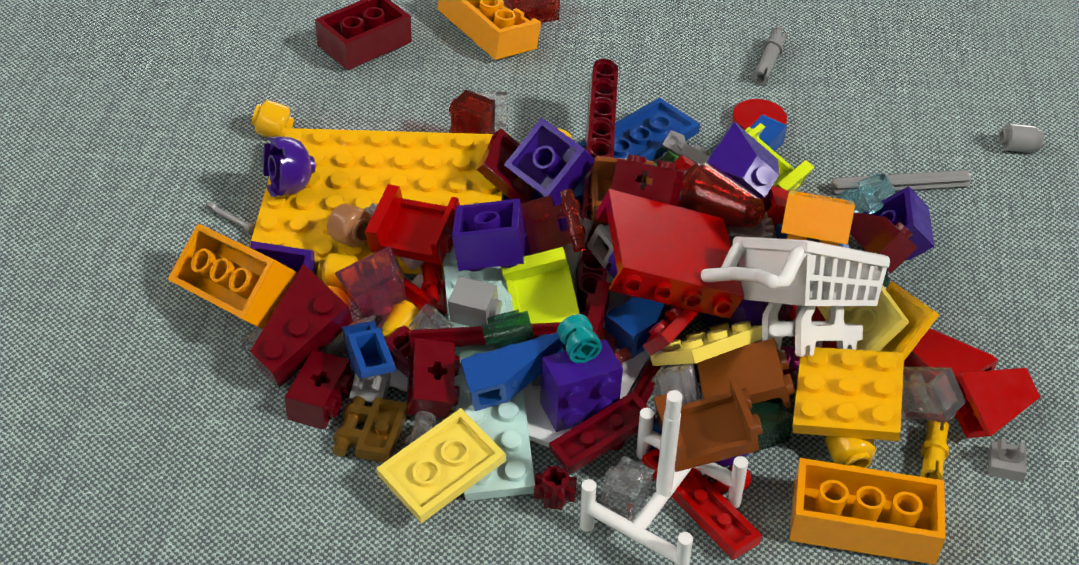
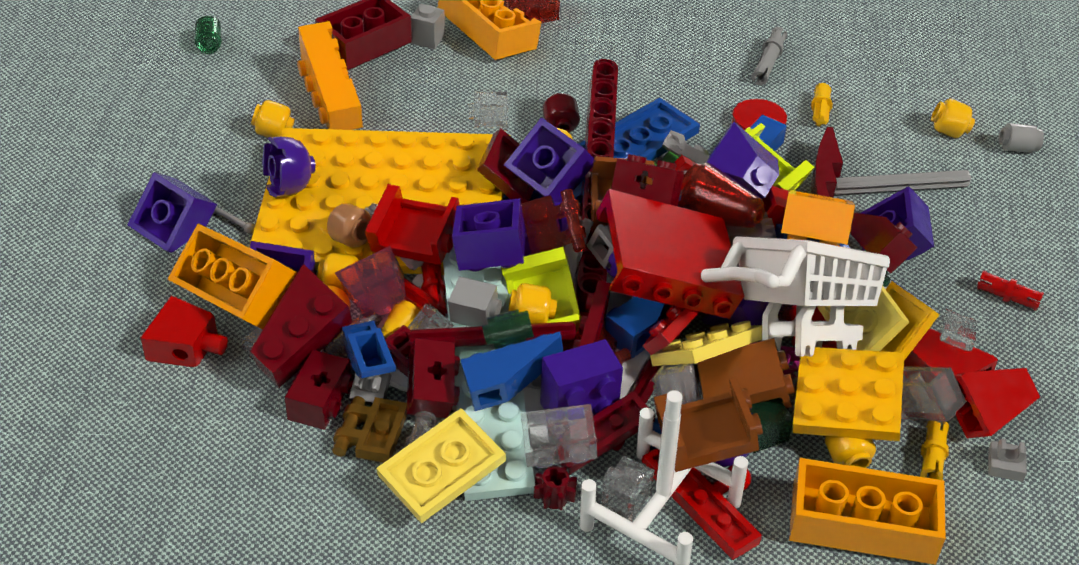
(170, 212): none -> dark purple slope
(182, 335): none -> red torso
(208, 34): none -> clear green brick
(328, 78): none -> light orange wedge
(427, 26): none -> light grey brick
(472, 114): clear red brick -> none
(535, 300): none -> yellow head
(559, 436): none -> clear brick
(562, 111): none -> dark red head
(579, 338): teal wheel -> none
(821, 104): none -> yellow axle
(827, 165): none -> dark red slope
(870, 193): clear light blue plate -> none
(952, 118): none -> yellow head
(958, 330): none -> clear tile
(1010, 290): none -> red pin

